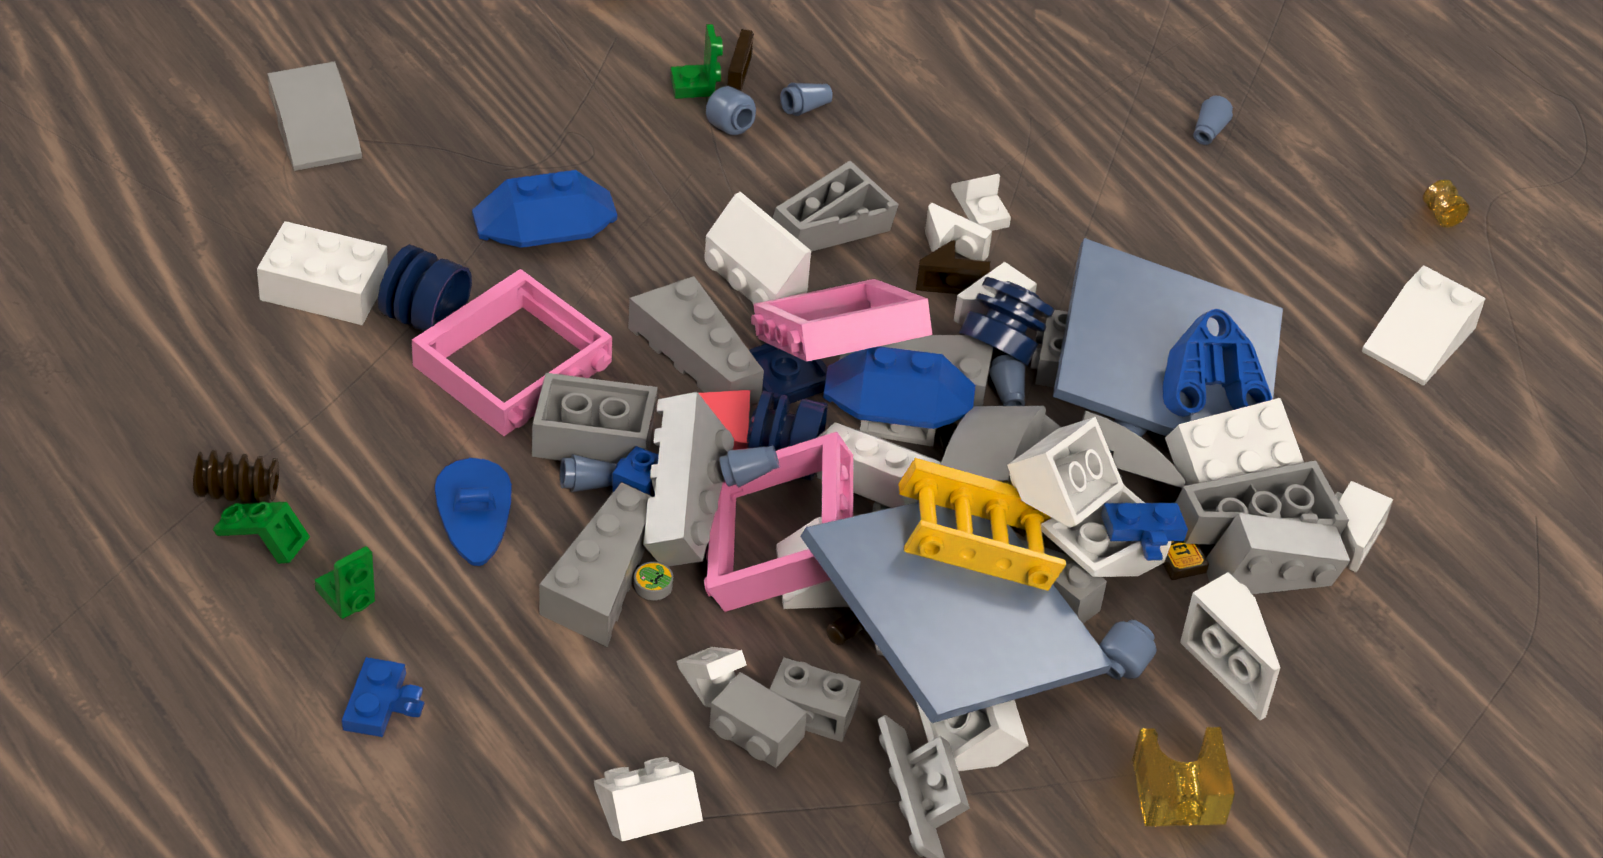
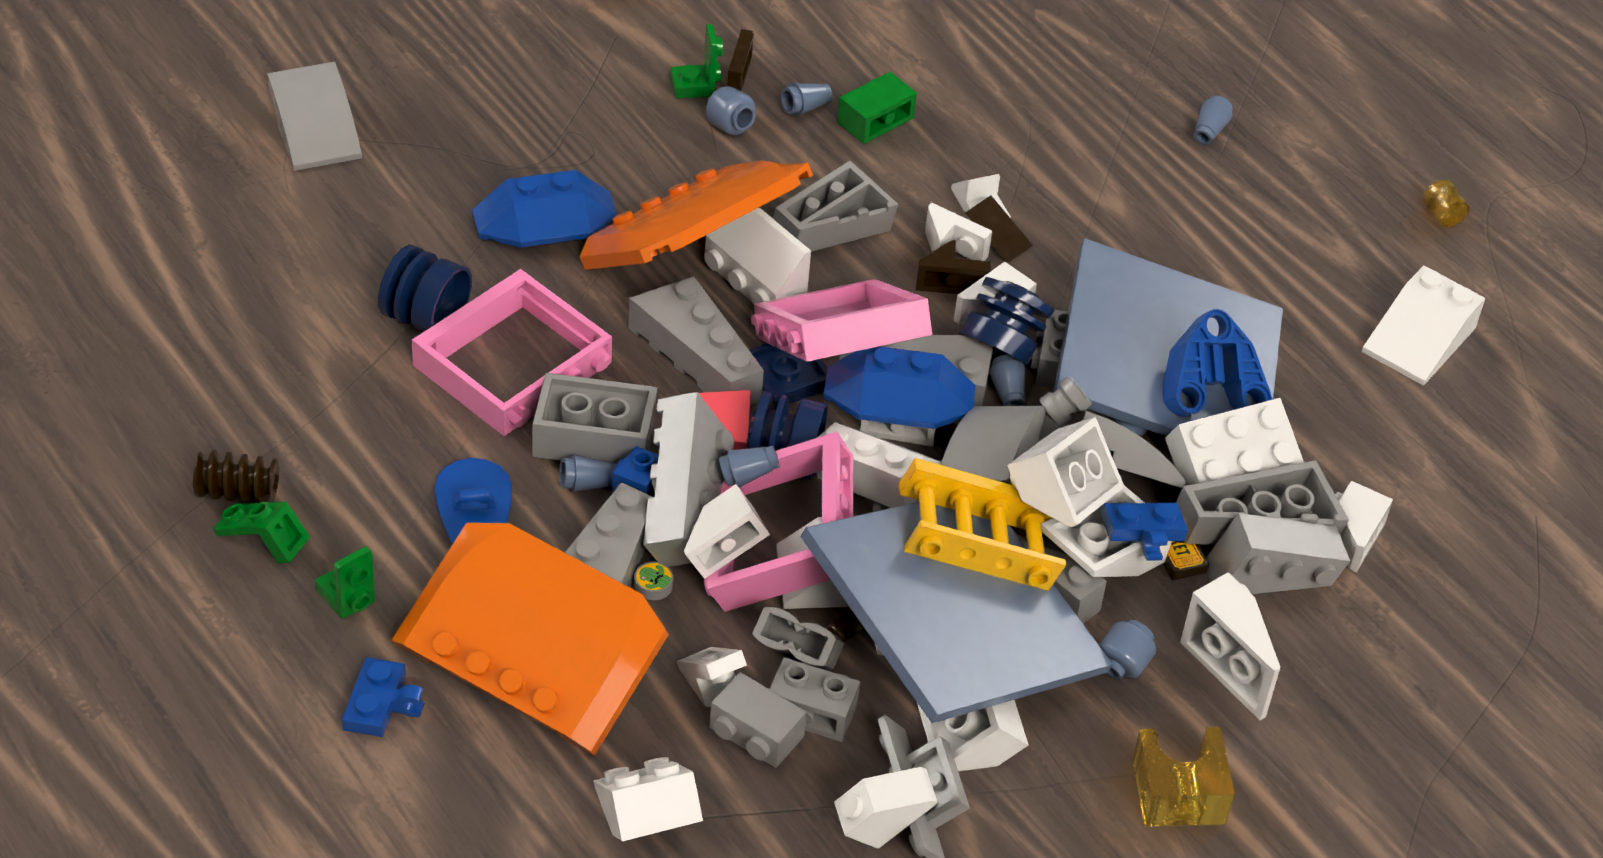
(322, 272): white brick -> none
(535, 630): none -> orange slope
(690, 212): none -> orange slope
(724, 531): none -> white slope
(794, 637): none -> light grey brick
(876, 107): none -> green brick
(885, 805): none -> white slope
(1006, 236): none -> dark brown sticker
(1064, 401): none -> light grey wheel

